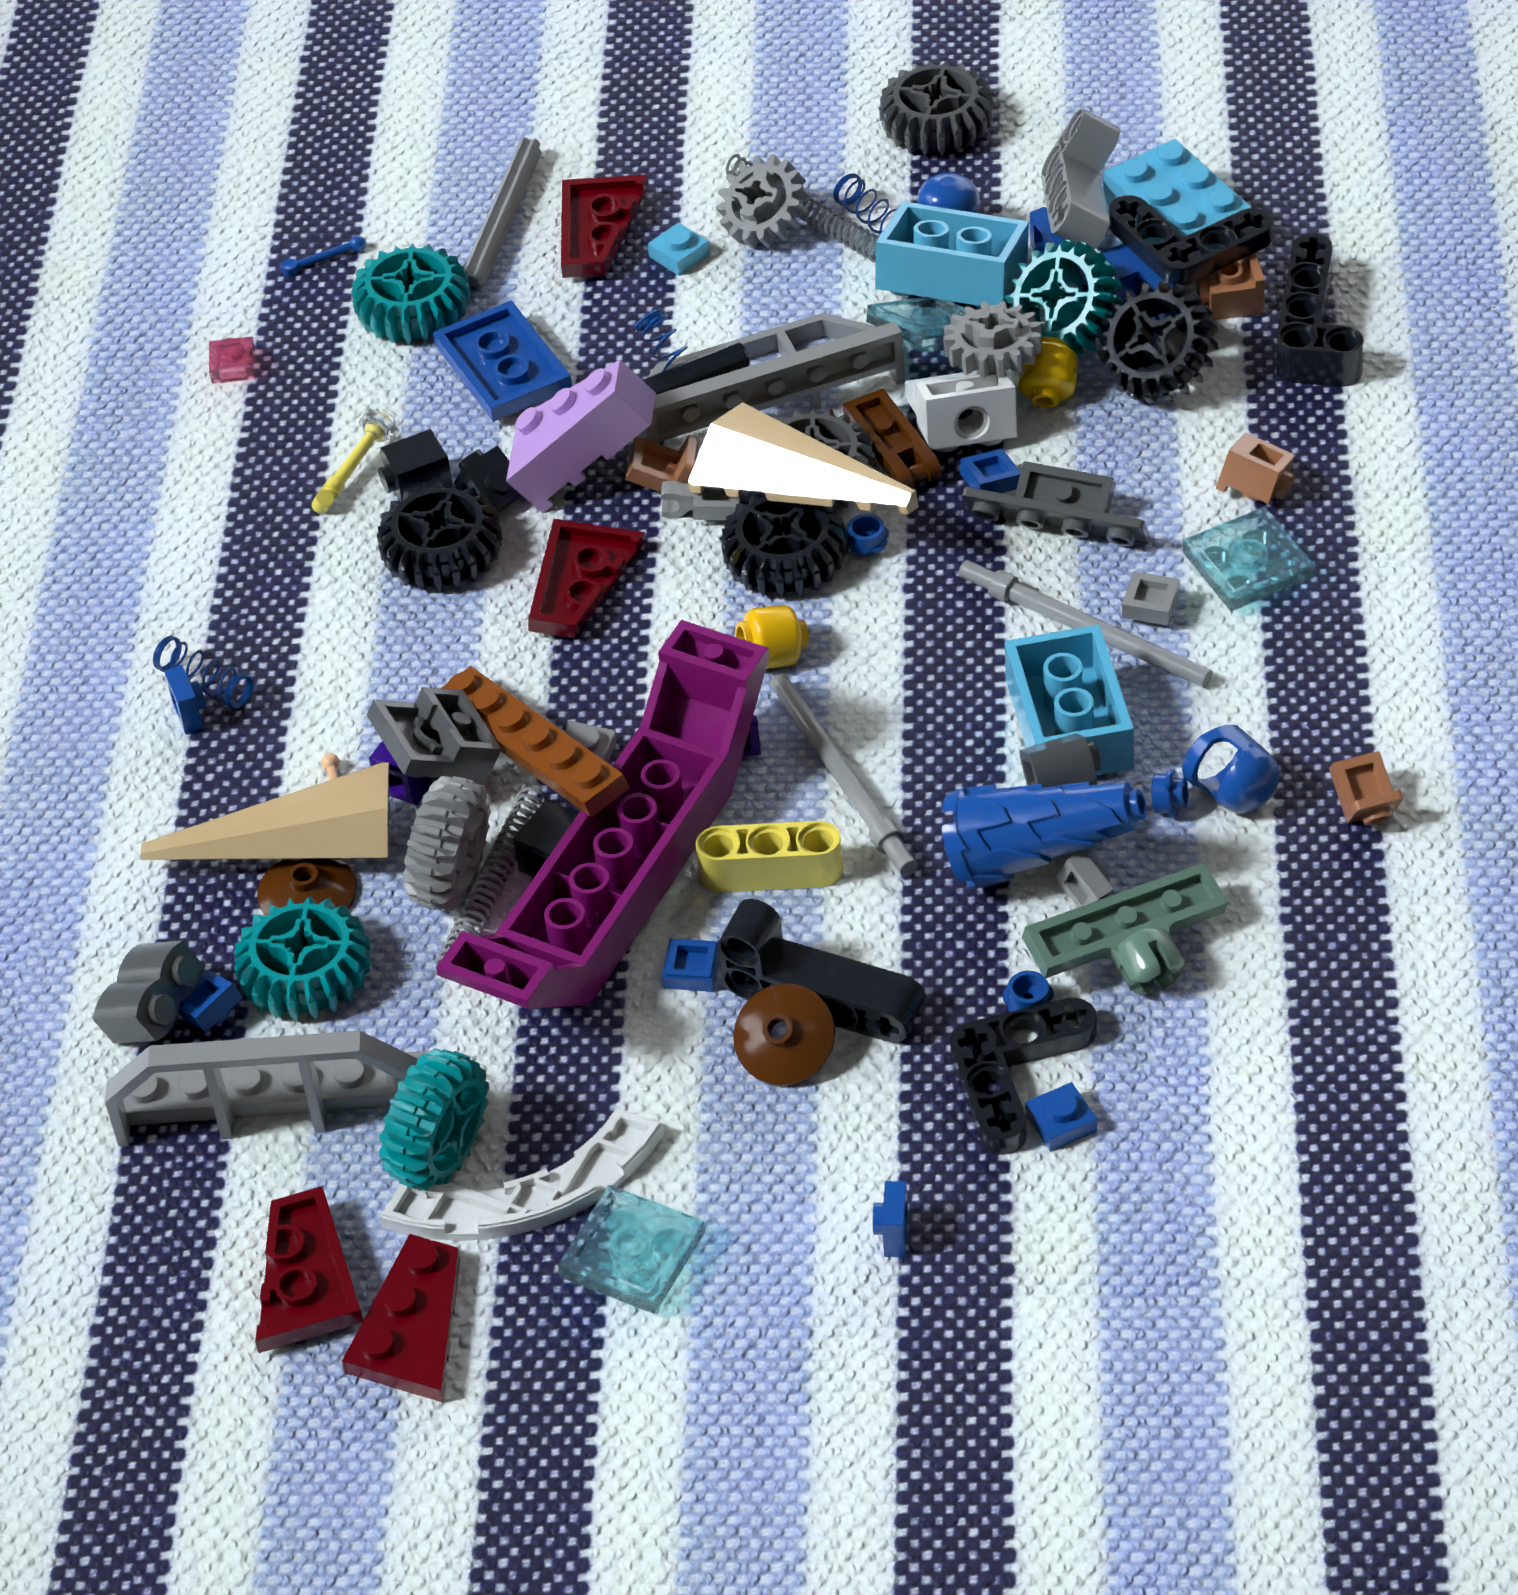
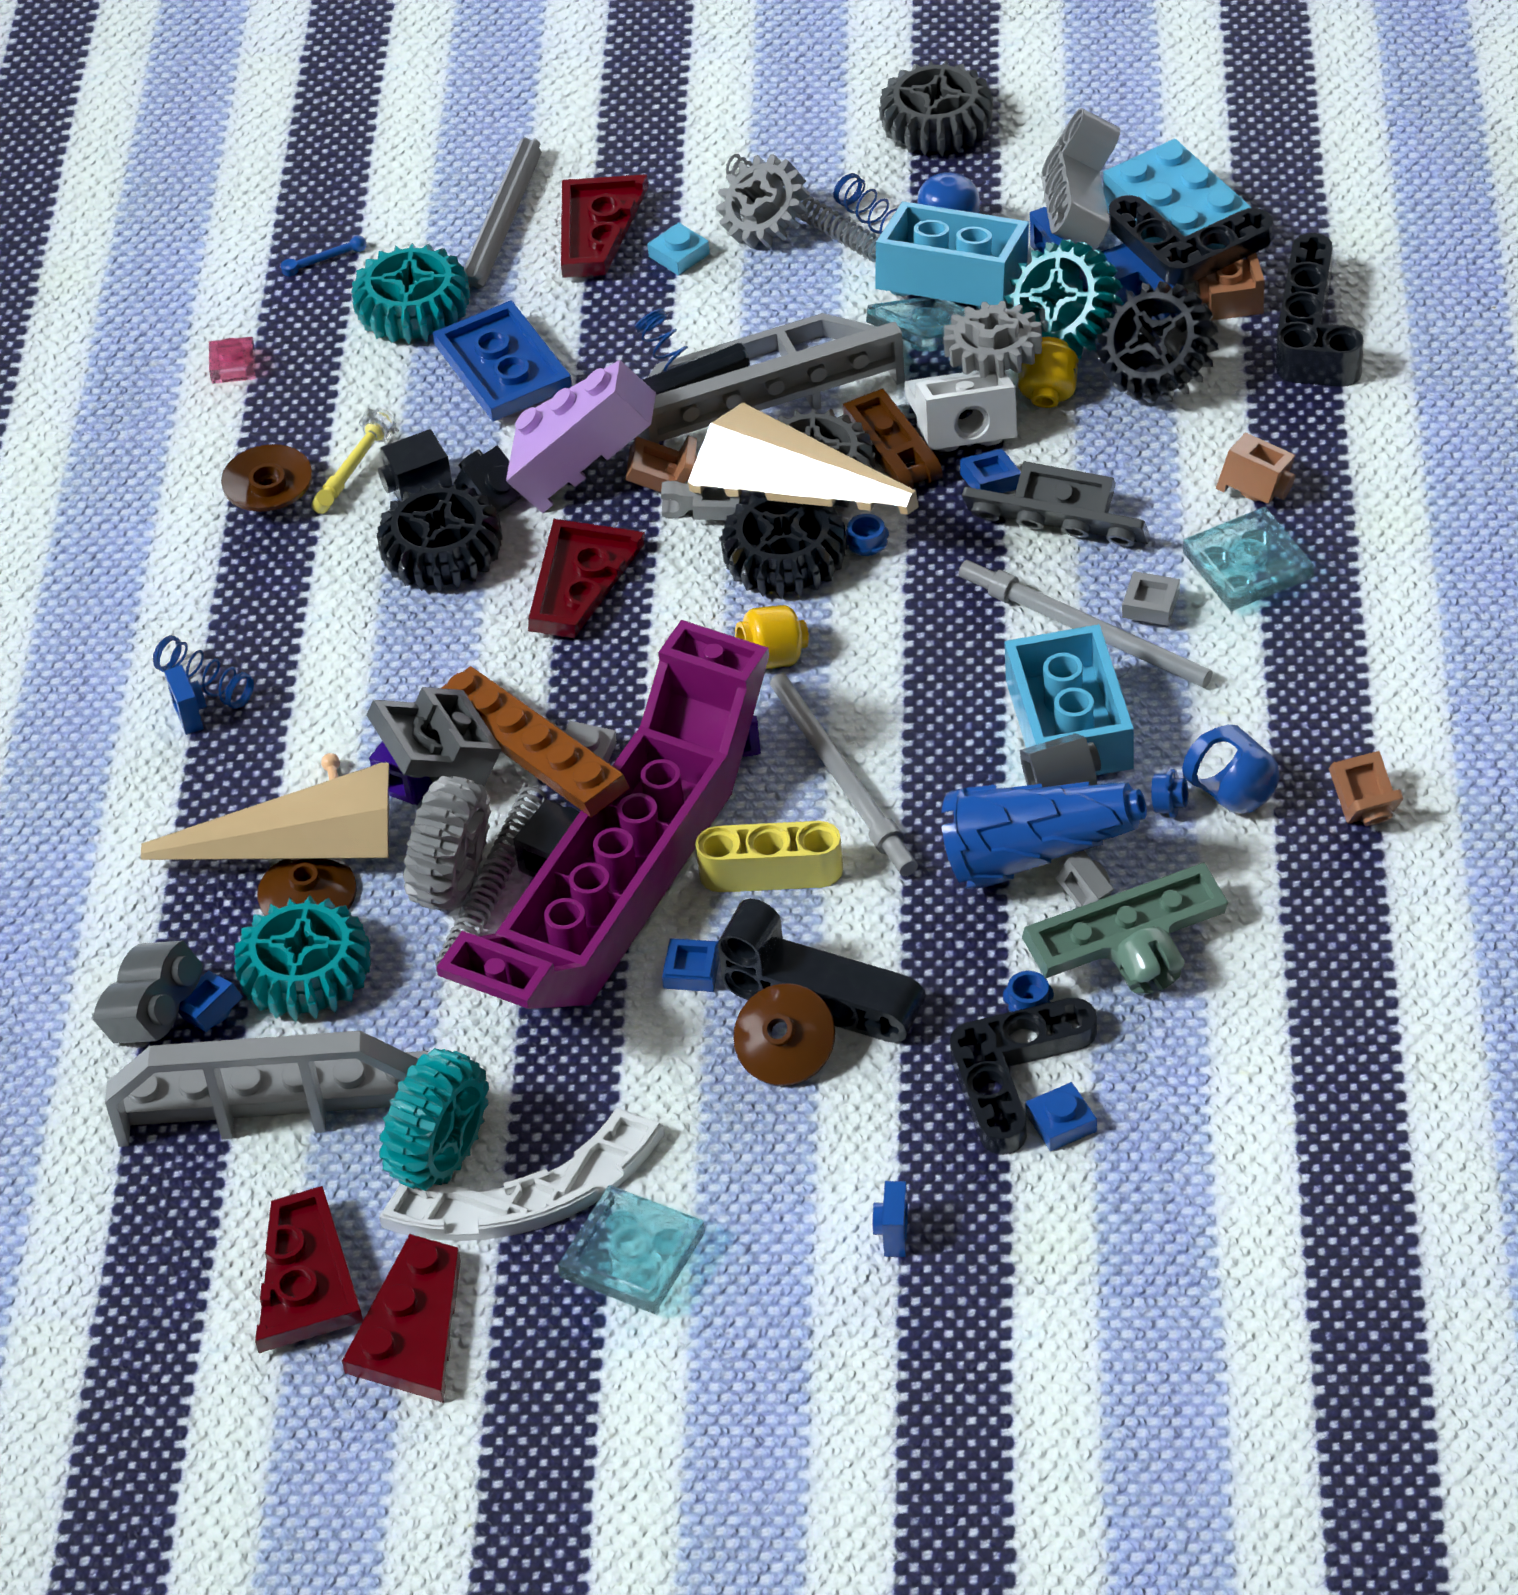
(266, 477): none -> reddish brown dish

